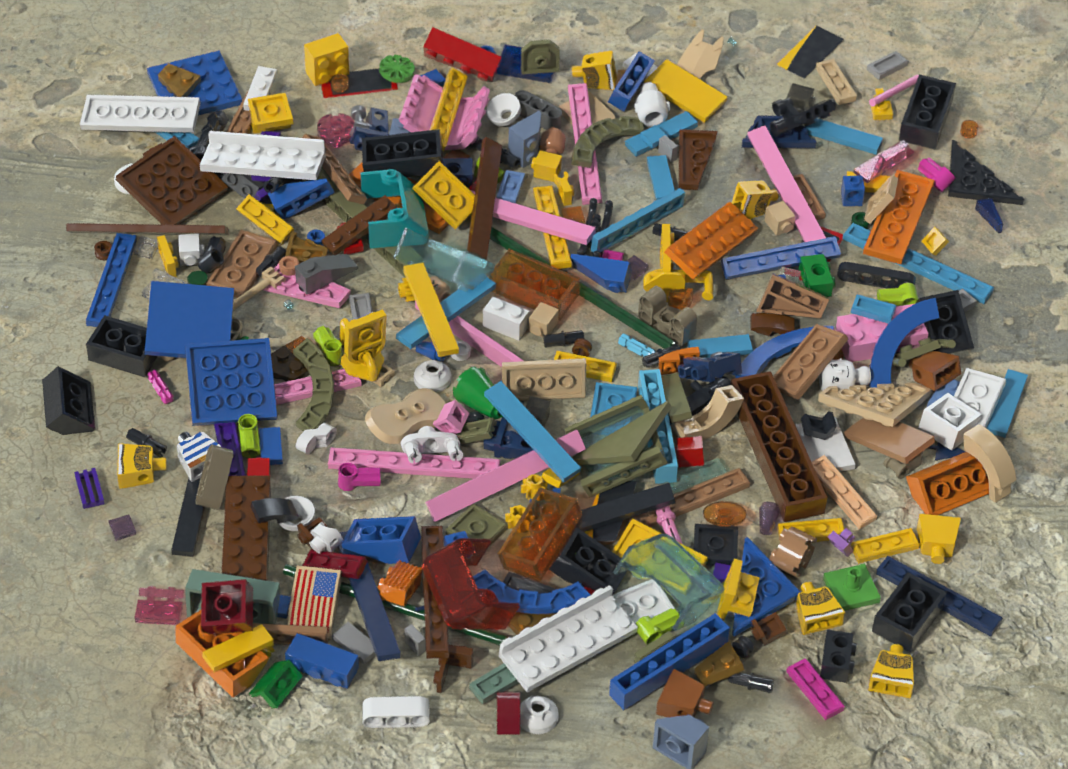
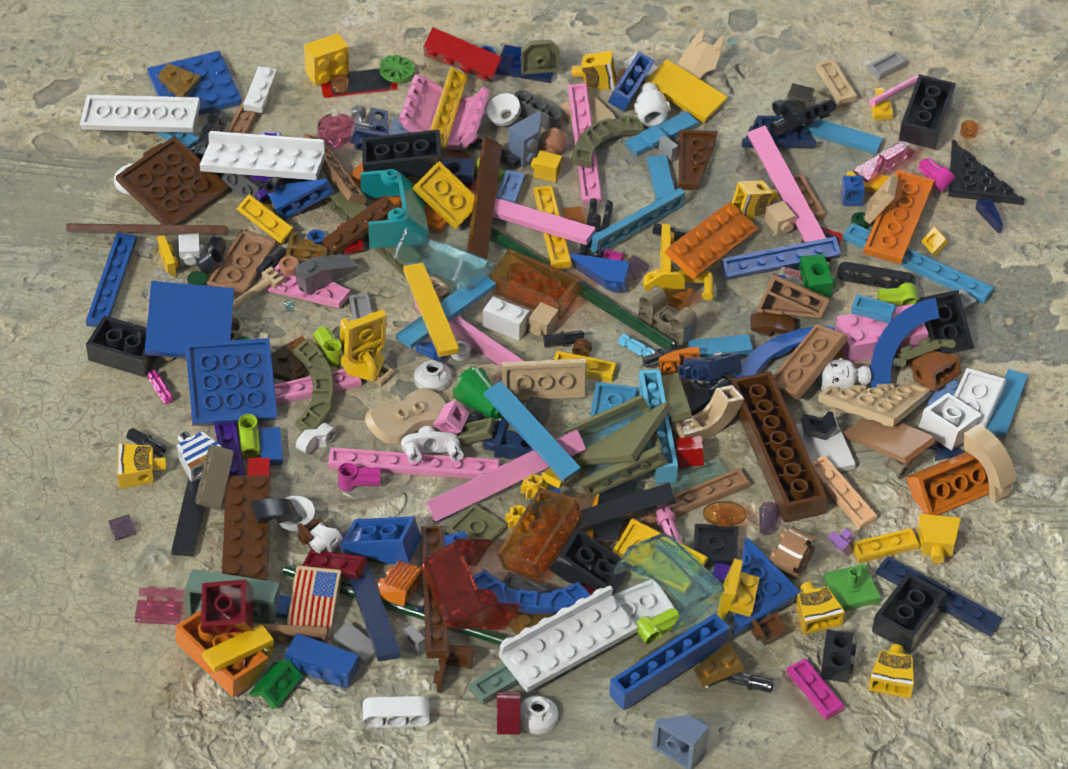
(68, 402): black slope -> none
(86, 475): dark purple tile -> none
(102, 245): reddish brown bush -> none
(270, 113): yellow bracket -> none
(405, 291): yellow gear -> none
(436, 77): blue tile -> none
(564, 189): yellow plate -> none
(682, 697): dark orange torso -> none
(743, 646): black bush -> none
(809, 51): black sticker -> none
(817, 528): yellow tile -> none

